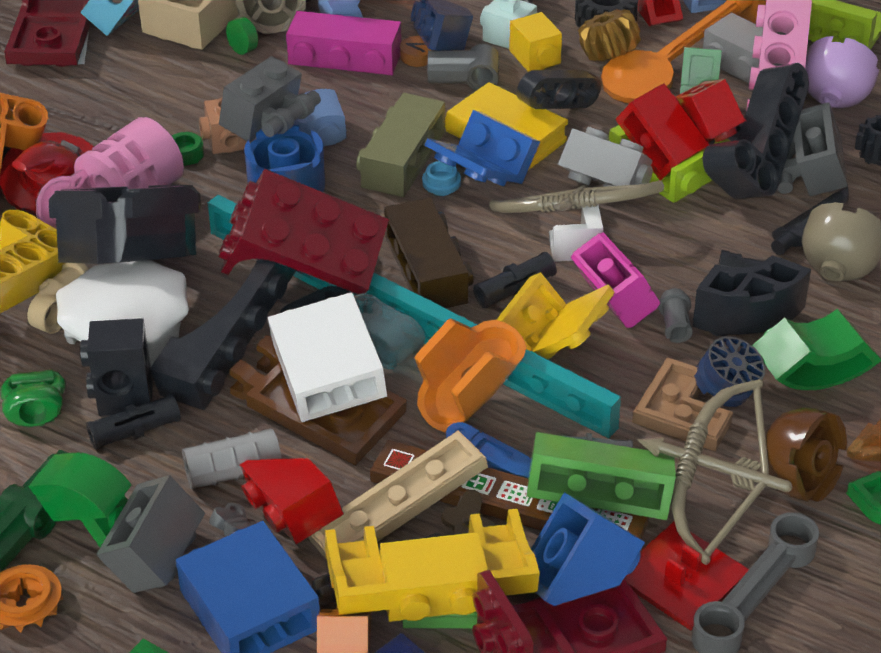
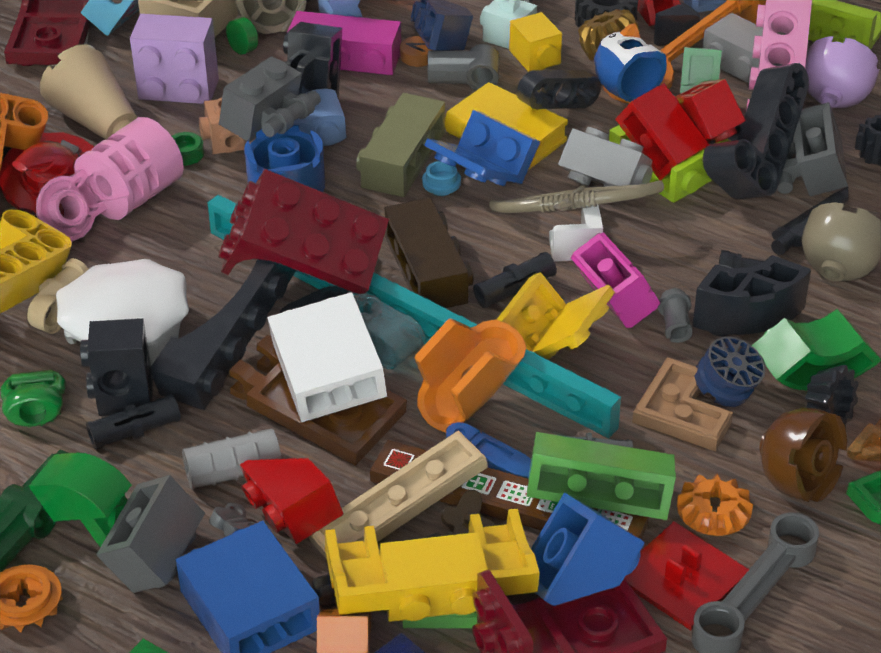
(87, 91): none -> tan cone
(125, 223): black piece -> none
(174, 58): none -> lavender brick
(316, 54): none -> black brick
(628, 64): none -> blue piece
(673, 23): none -> black slope
(695, 507): none -> orange gear
(742, 472): dark tan piece -> none
(833, 392): none -> black piece

